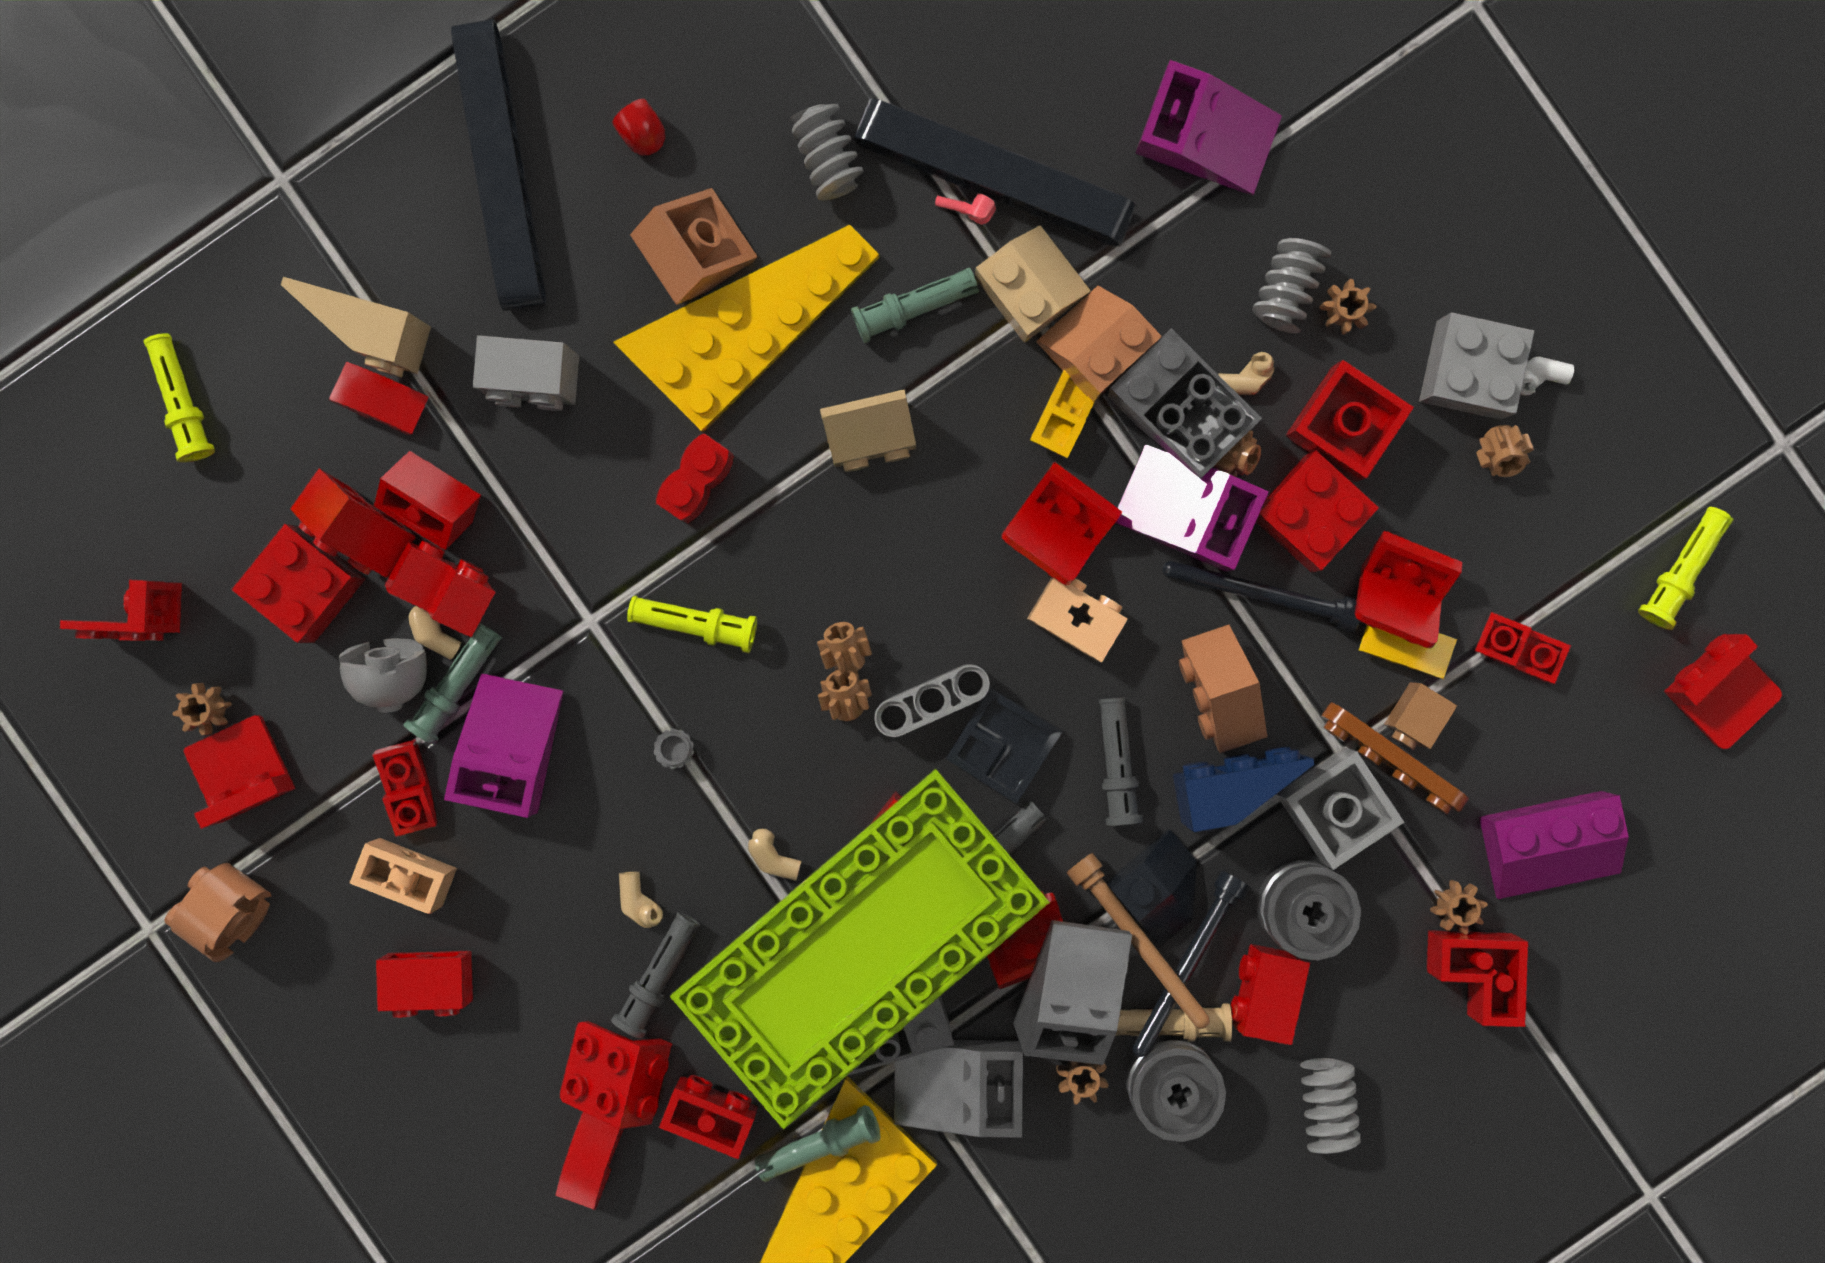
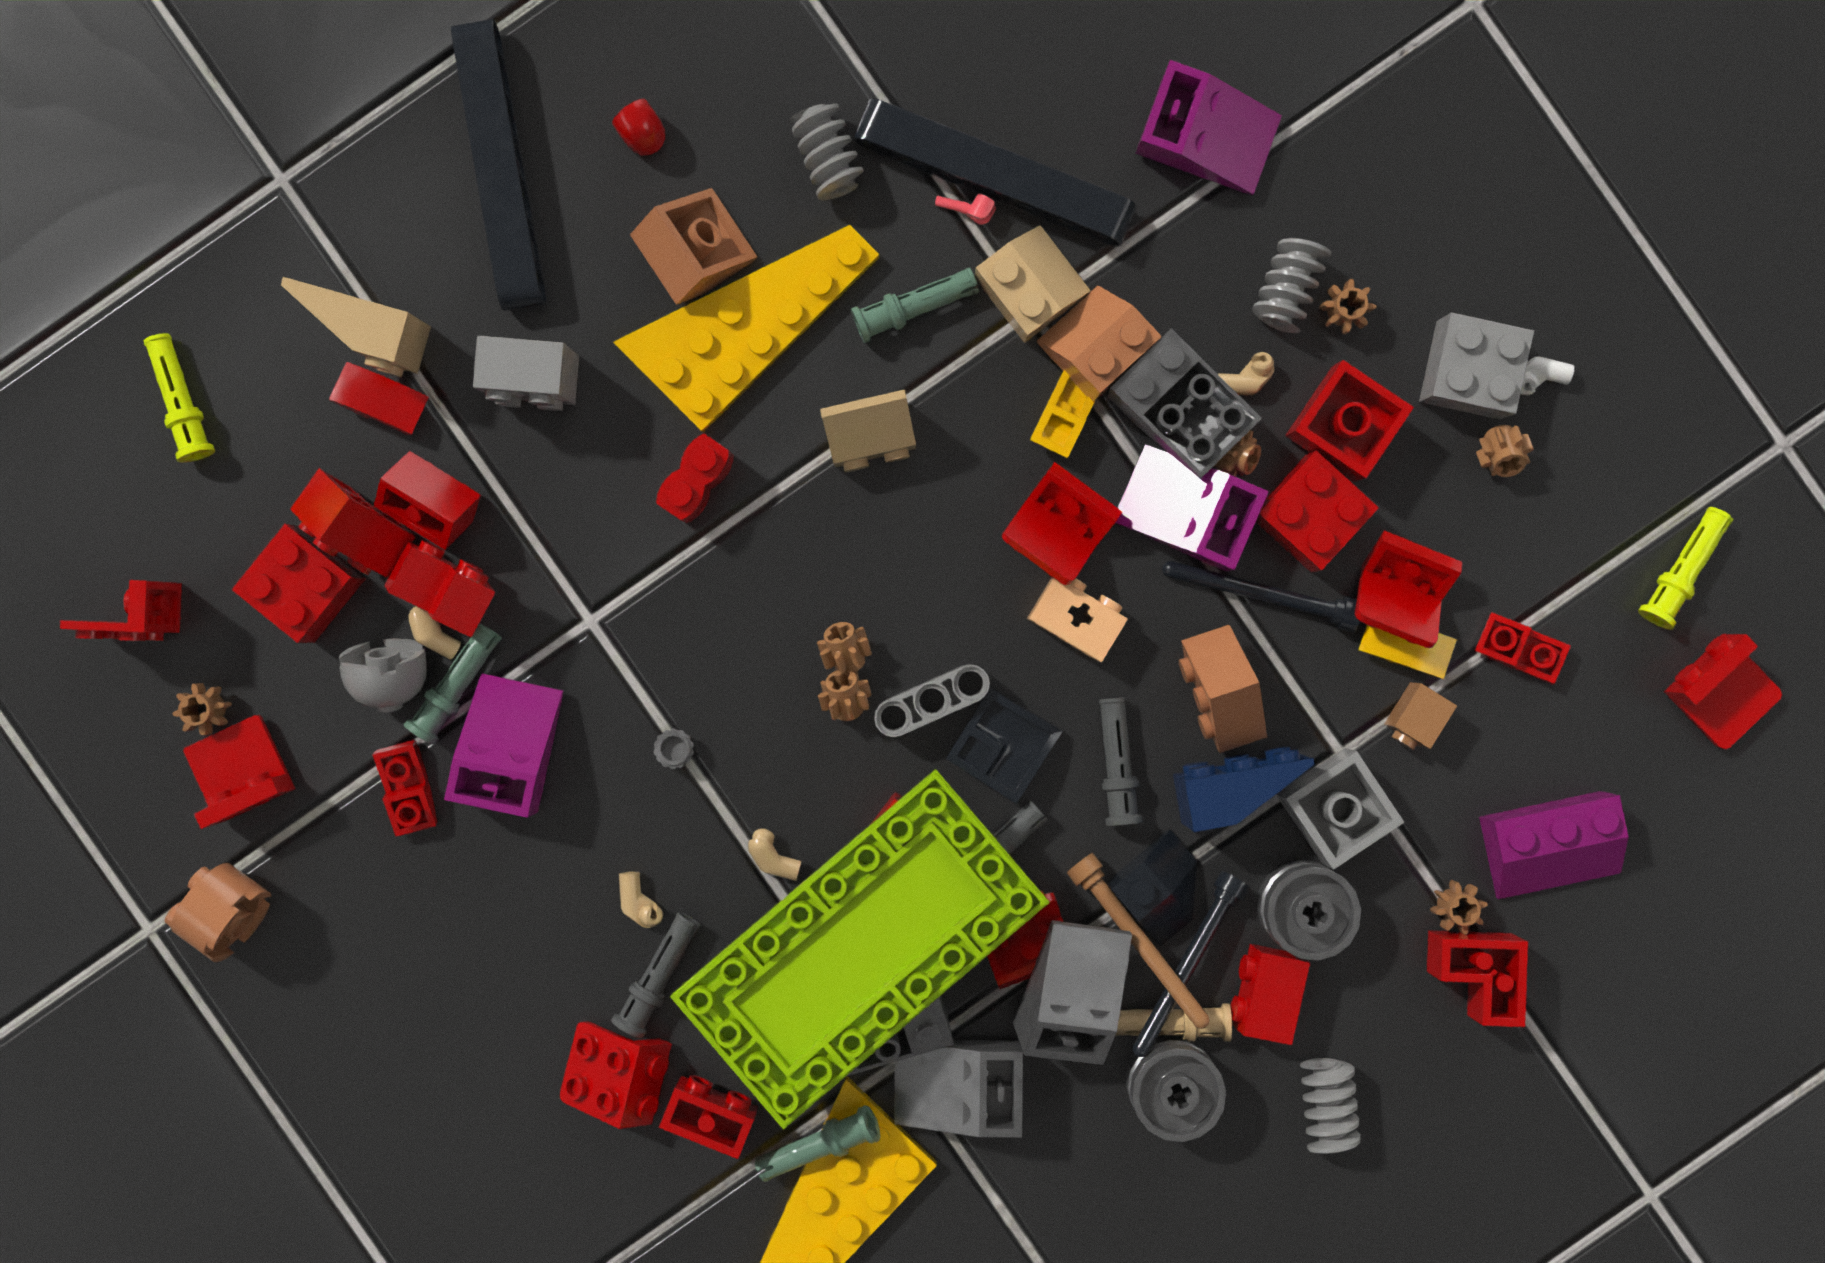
(403, 875): light nougat brick -> none
(424, 982): red brick -> none
(588, 1162): red slope -> none
(712, 626): neon yellow pin -> none
(1088, 1086): medium nougat gear -> none
(1407, 769): dark orange plate -> none

